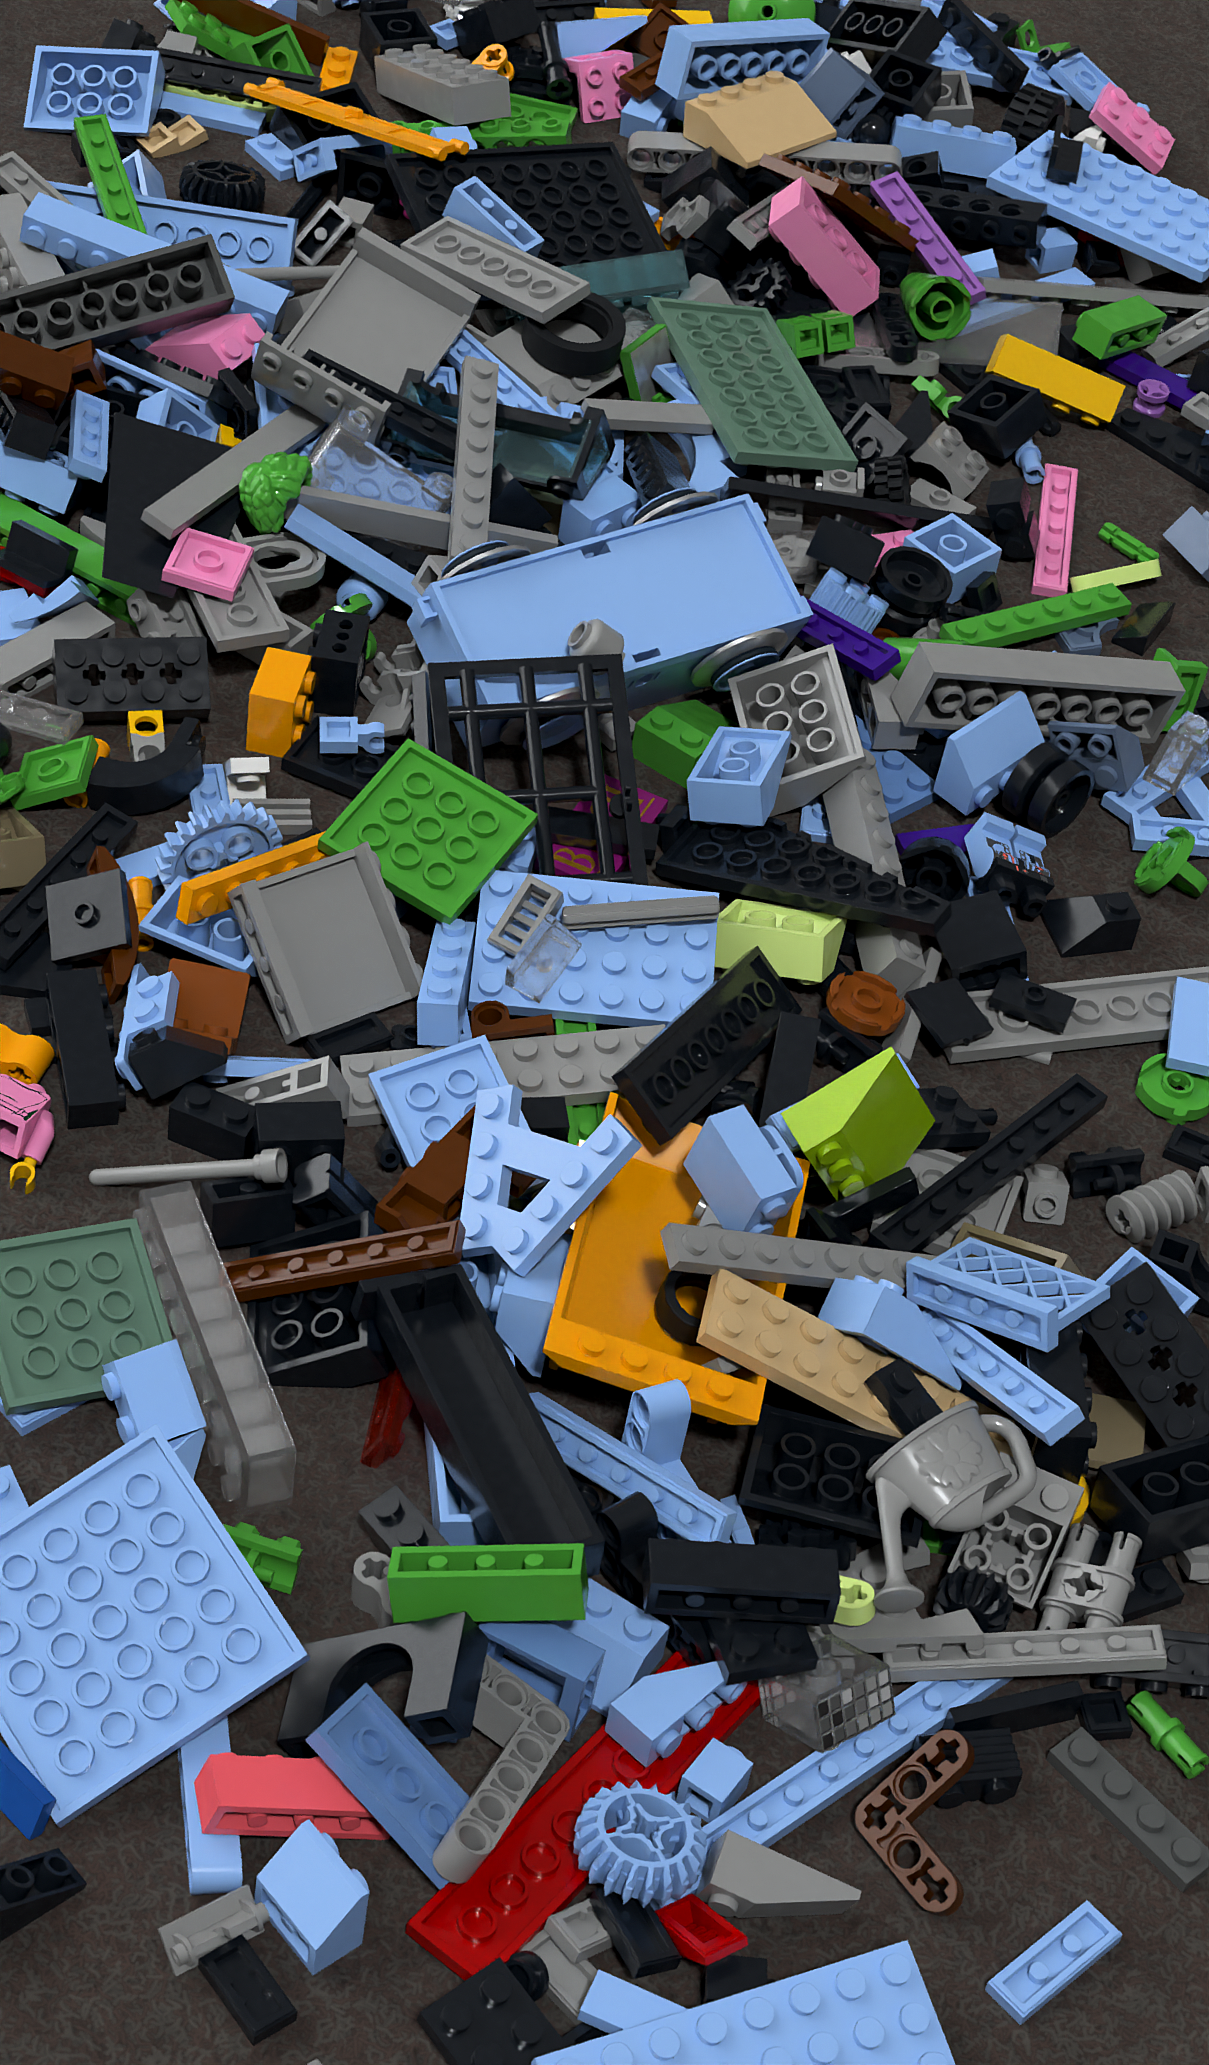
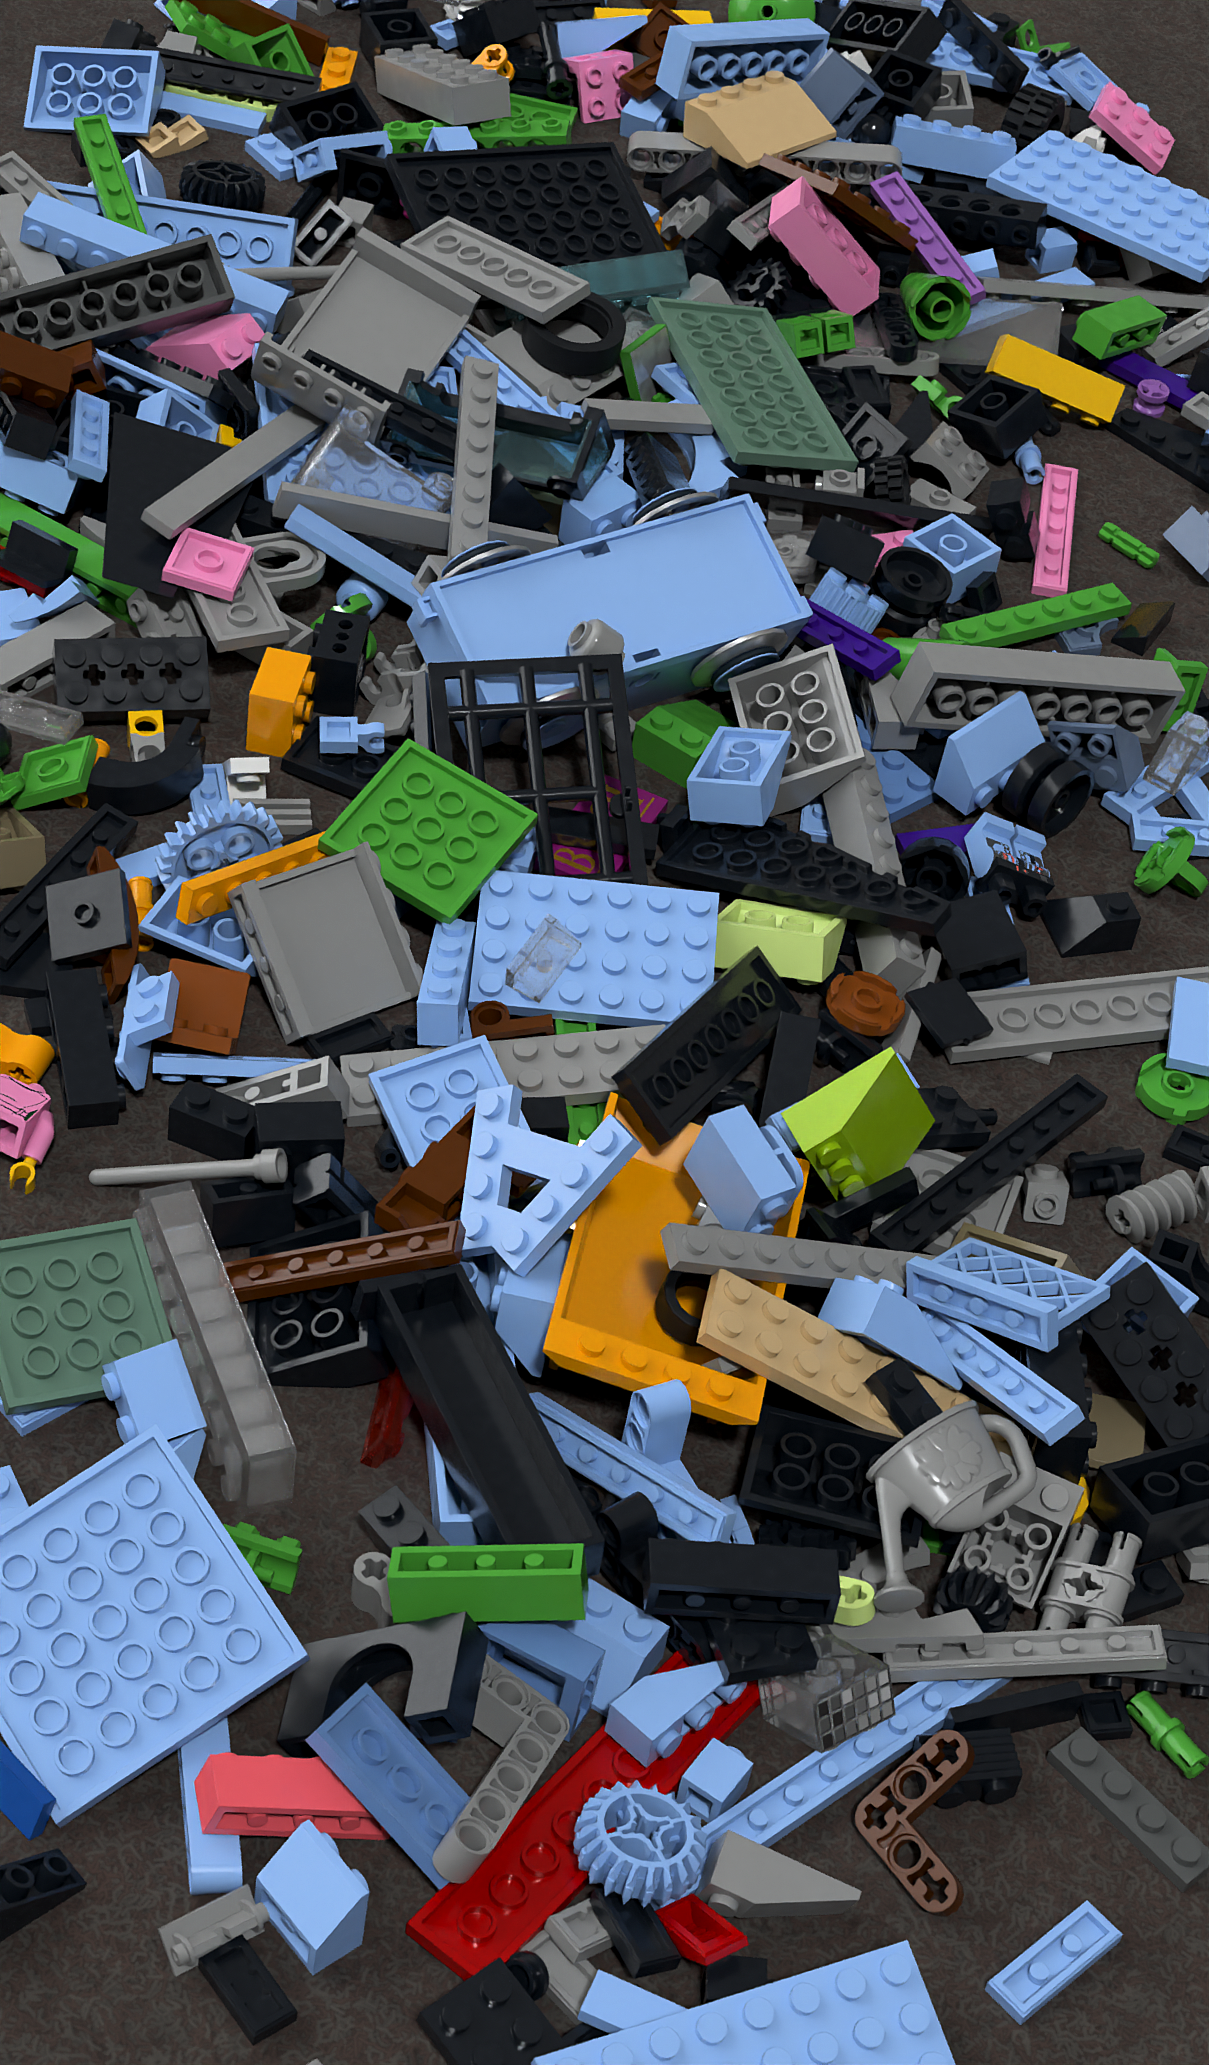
(173, 1058): black slope -> none
(269, 486): bright green hair -> none
(354, 120): light orange piece -> none
(483, 210): light blue brick -> none
(530, 888): light grey slope -> none
(640, 912): light grey axle -> none
(923, 170): black brick -> none
(1032, 1002): black plate -> none
(1064, 156): black panel -> none
(1117, 576): yellowish green beam -> none

